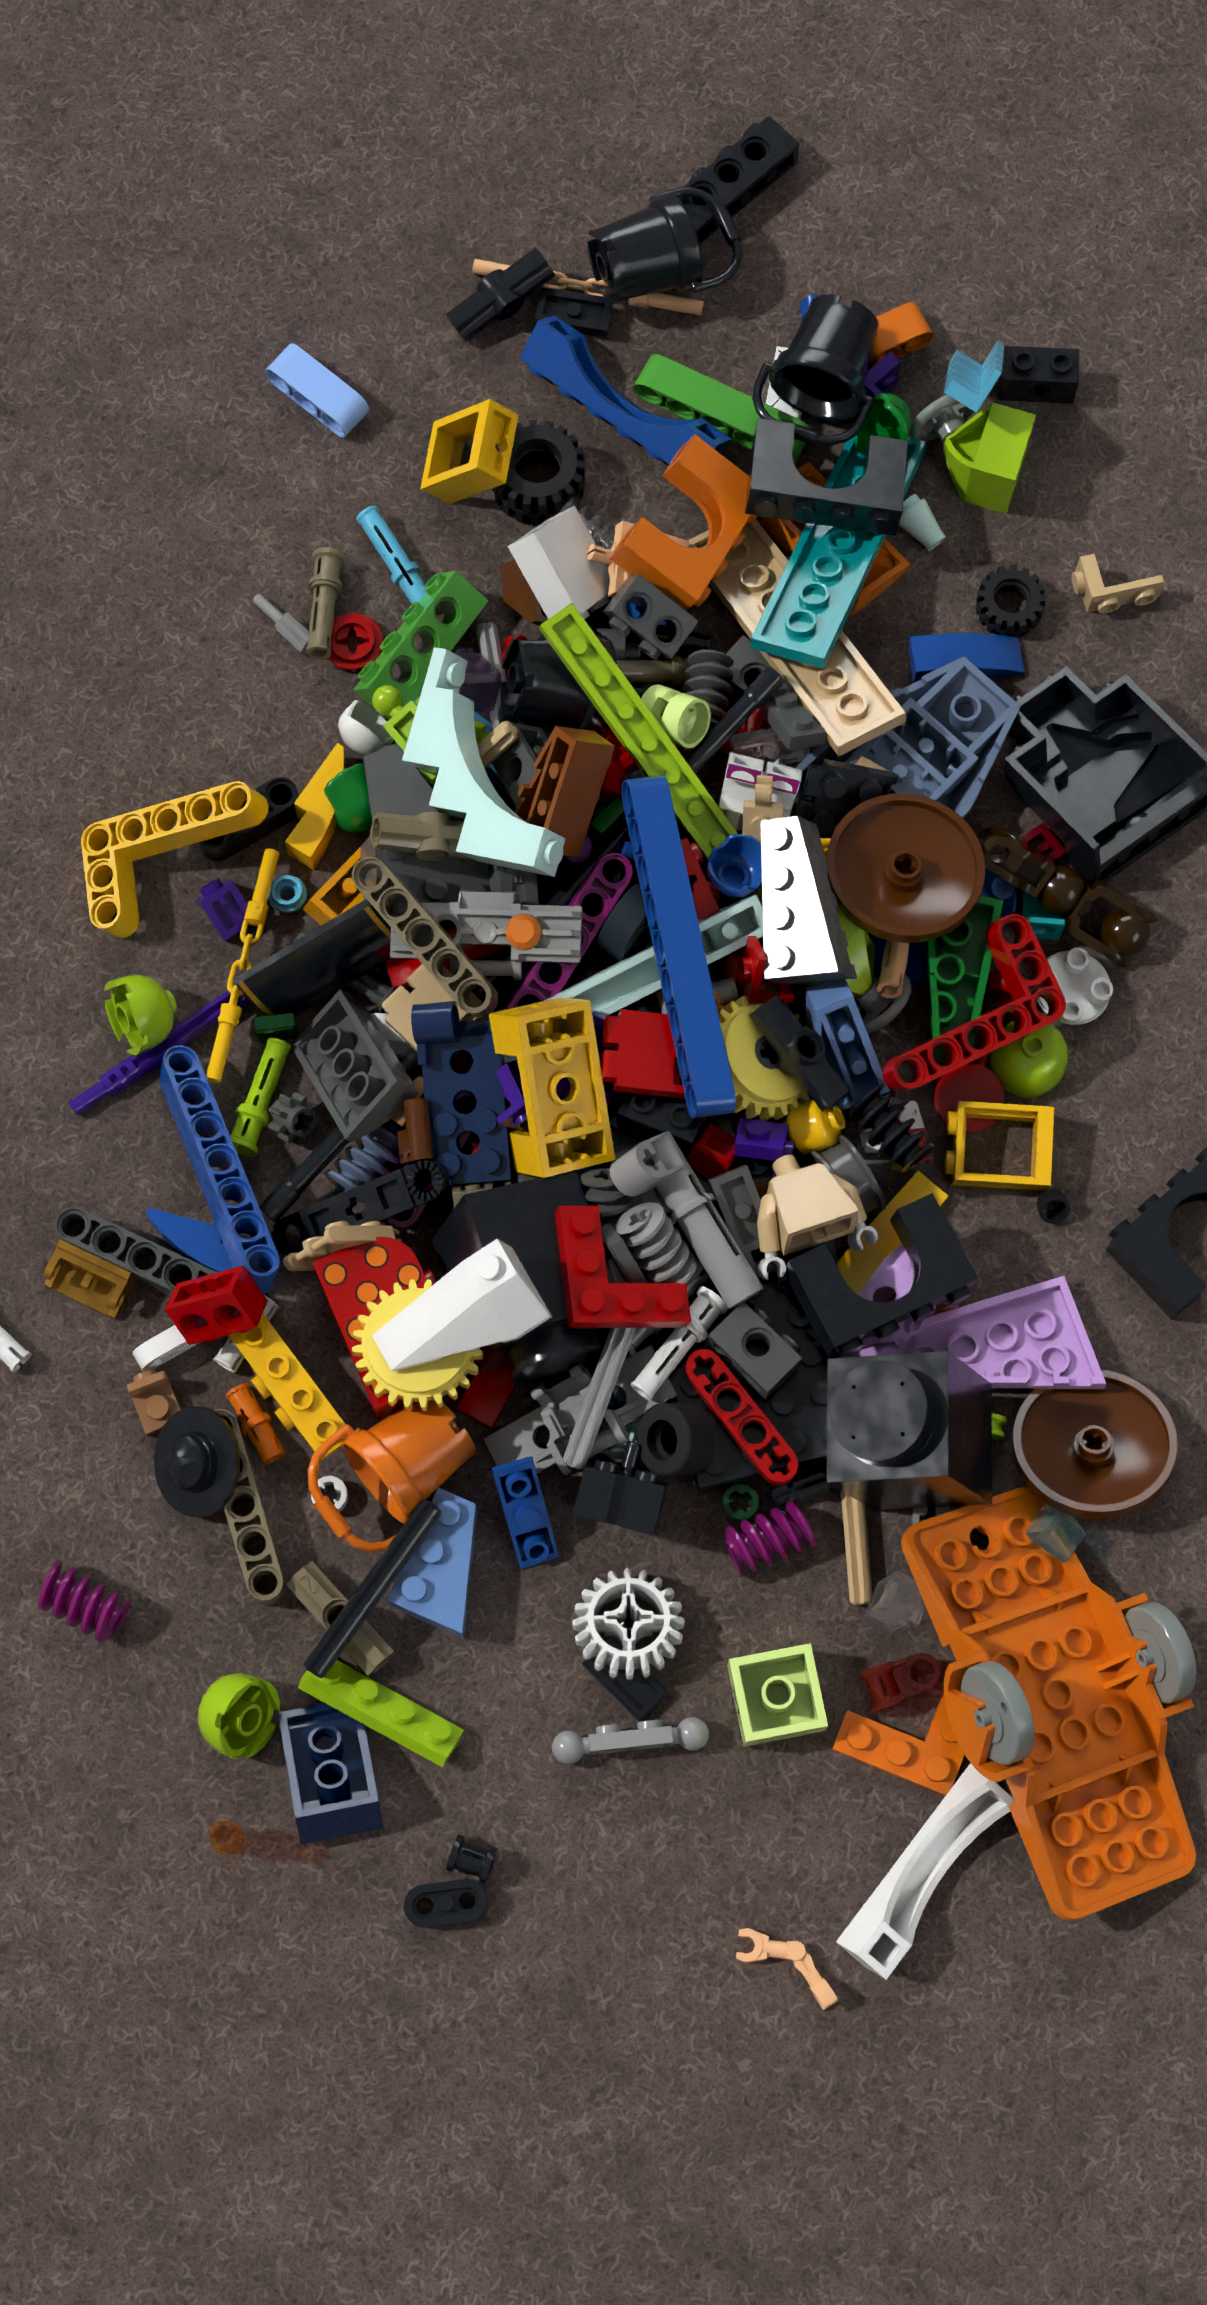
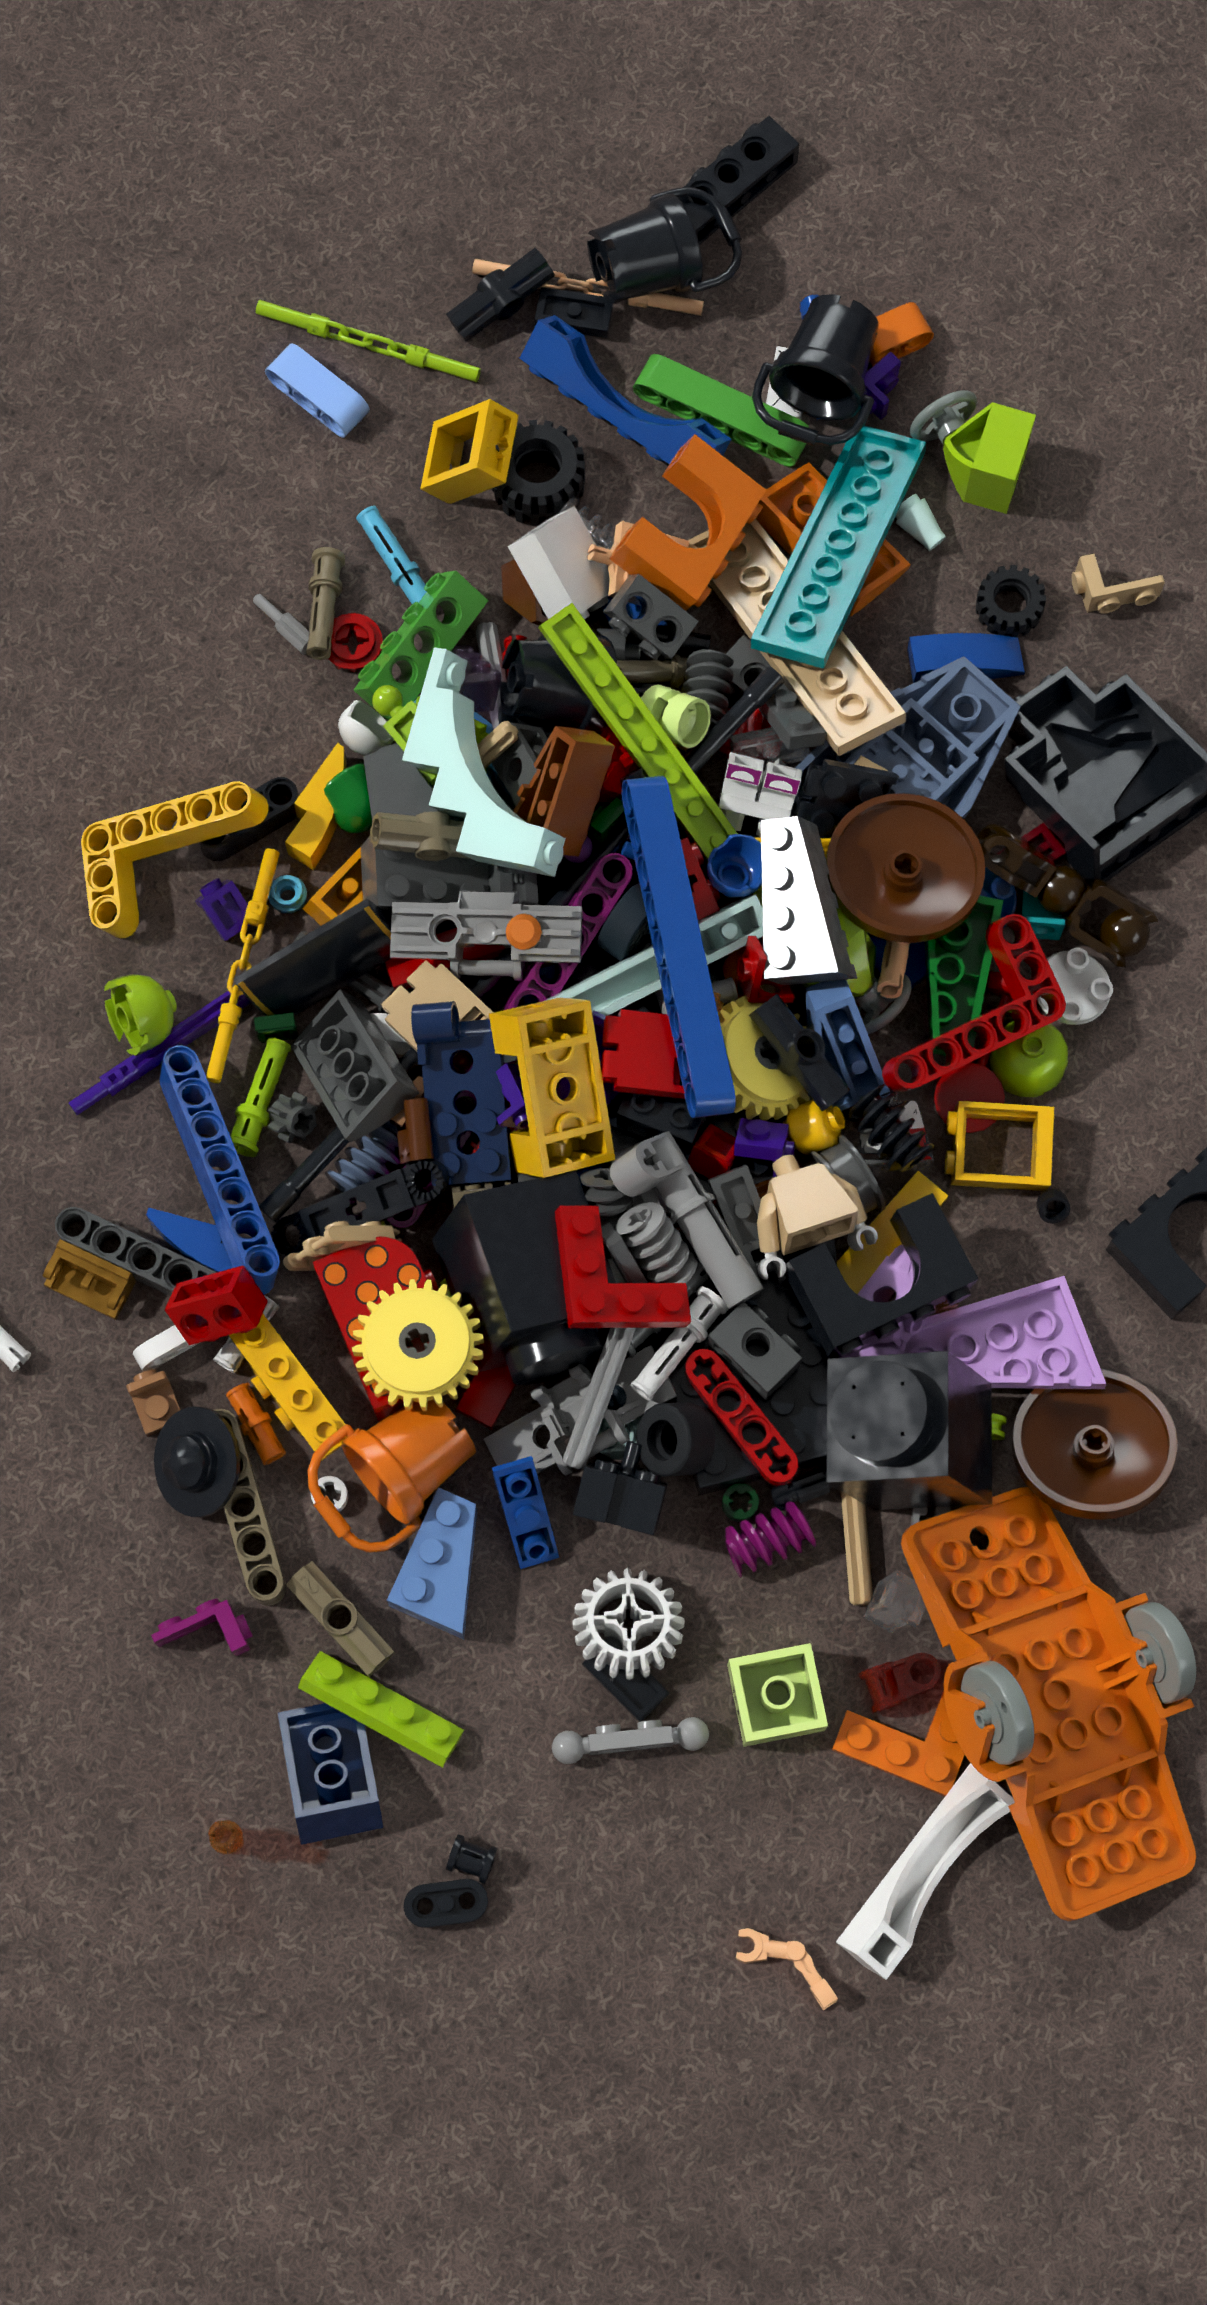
(81, 1603): magenta piece -> none
(234, 1628): none -> magenta bracket
(238, 1714): lime cylinder -> none
(372, 1588): black axle -> none
(408, 927): dark tan beam -> none
(415, 355): none -> lime piece
(470, 1307): white wedge -> none
(761, 808): tan plate -> none
(783, 493): black arch -> none
(888, 418): green hair -> none
(969, 380): medium azure panel -> none
(1039, 374): black brick -> none
(1056, 1532): clear light blue slope -> none

